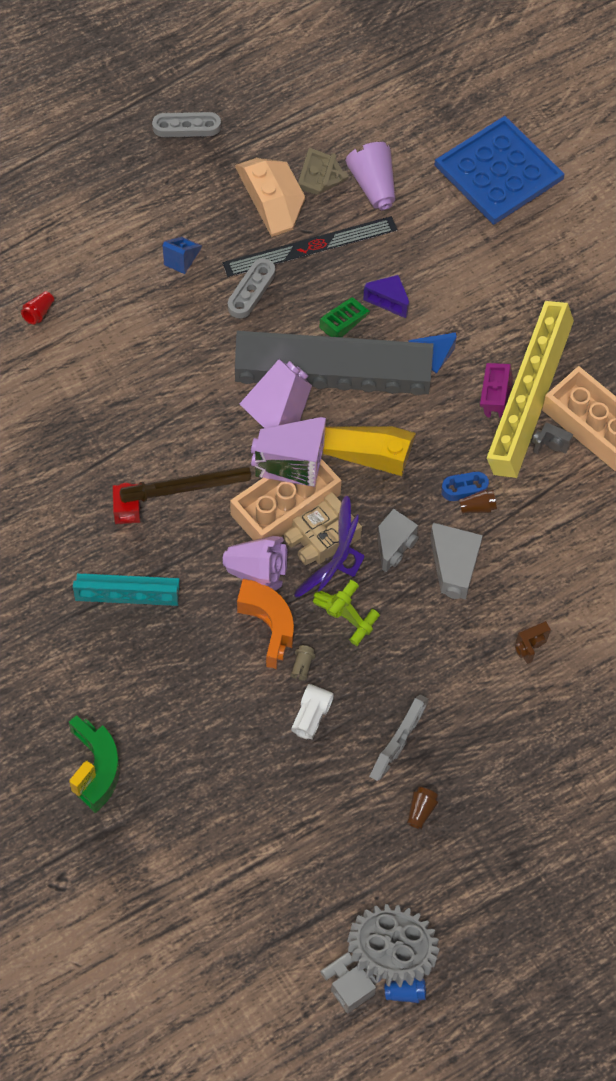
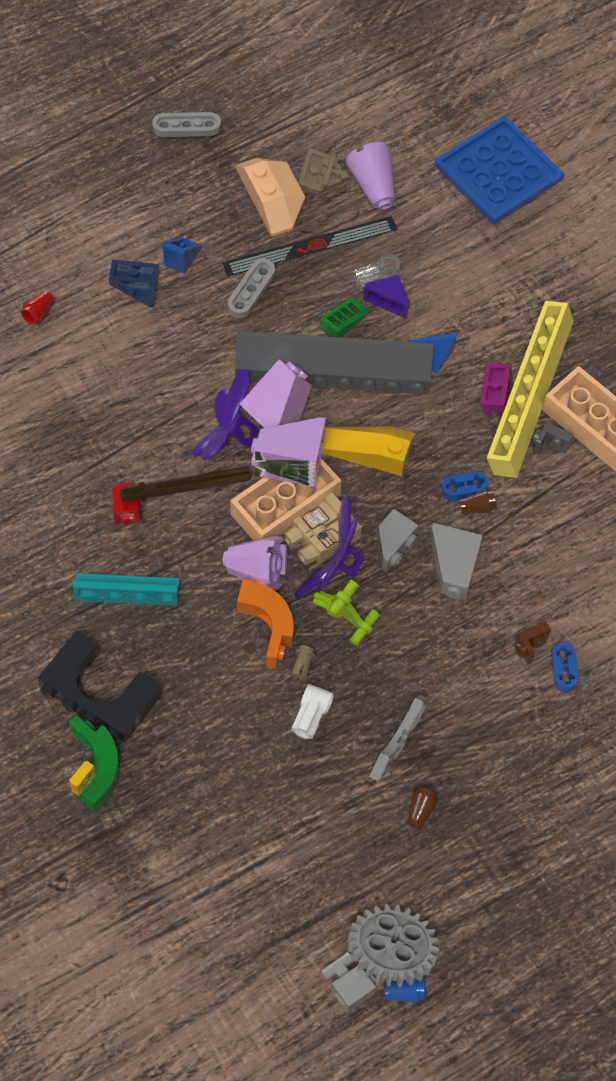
(118, 715): none -> black arch
(135, 279): none -> dark blue wing
(226, 409): none -> dark purple piece
(377, 271): none -> clear piece
(558, 667): none -> blue beam

